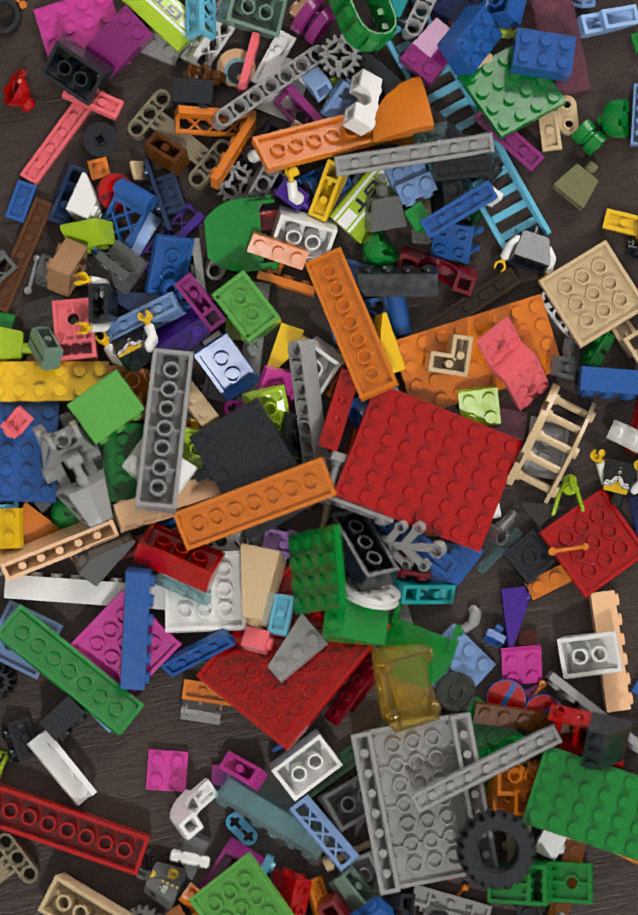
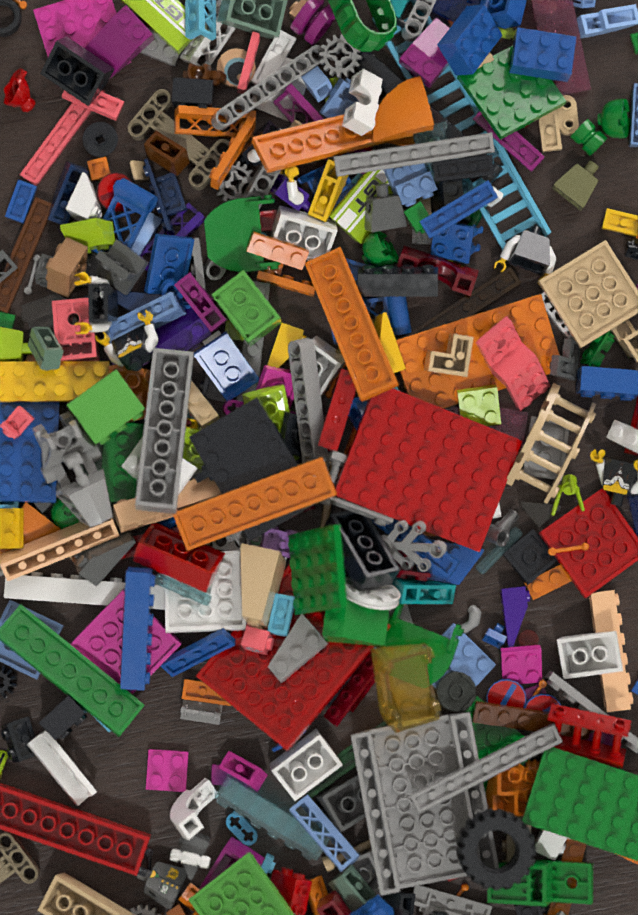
(605, 741): black slope -> none

